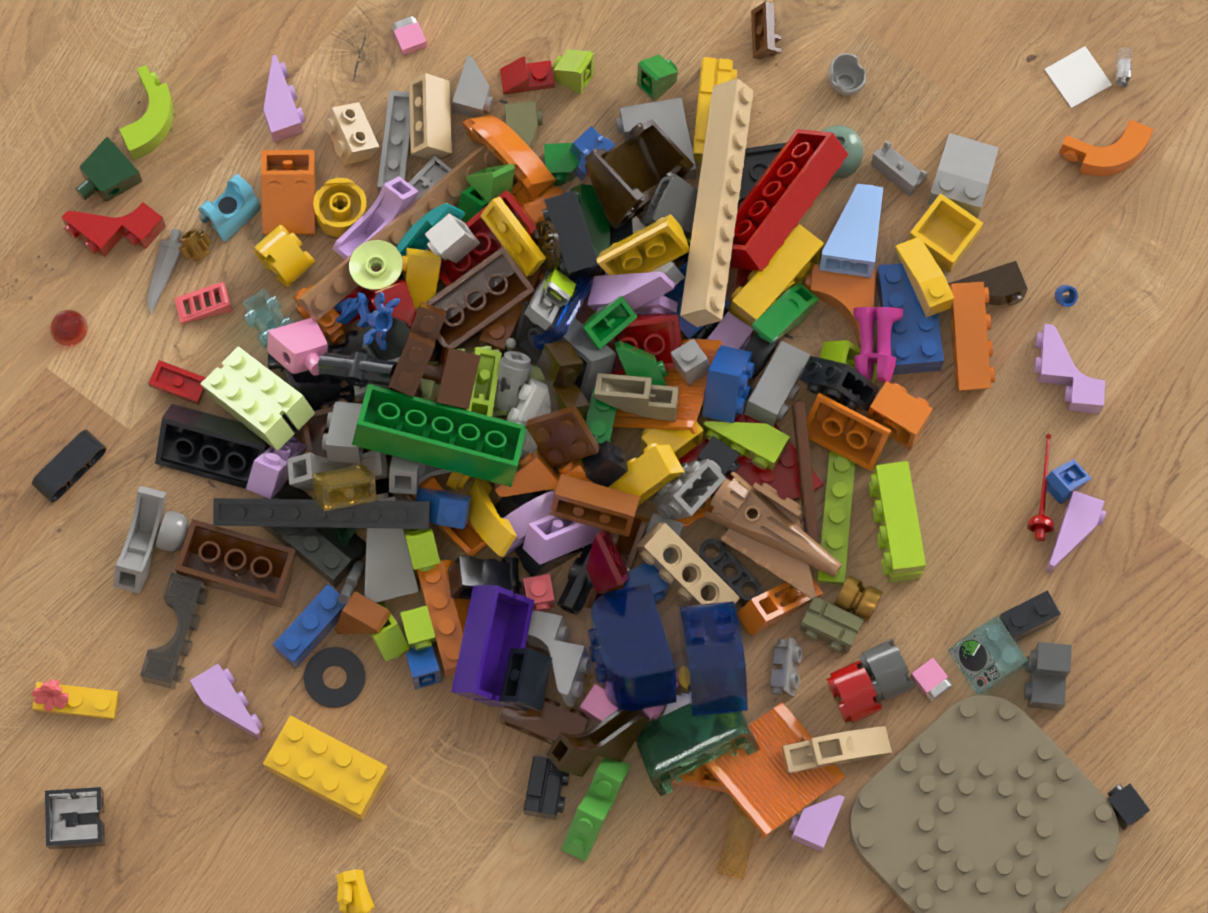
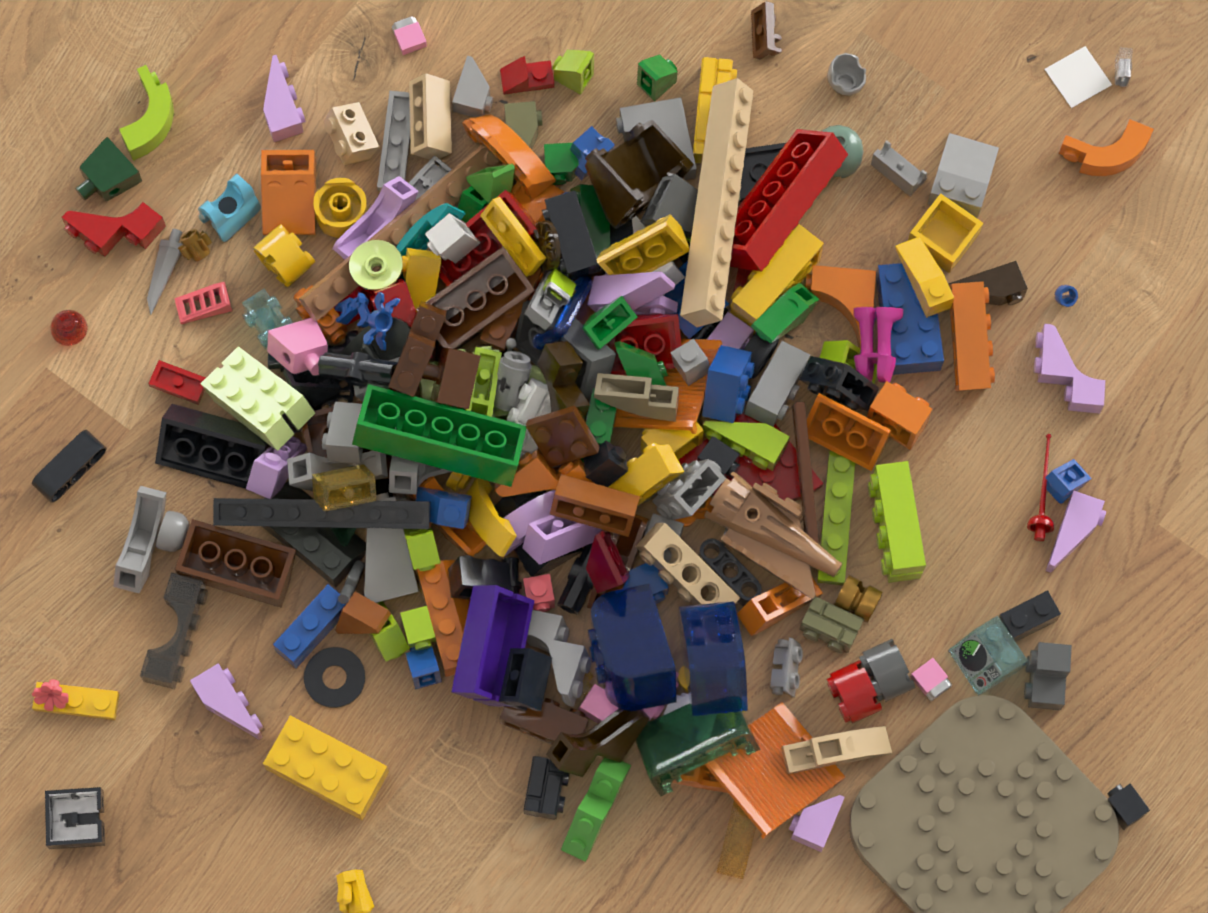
(855, 236): light blue slope -> none

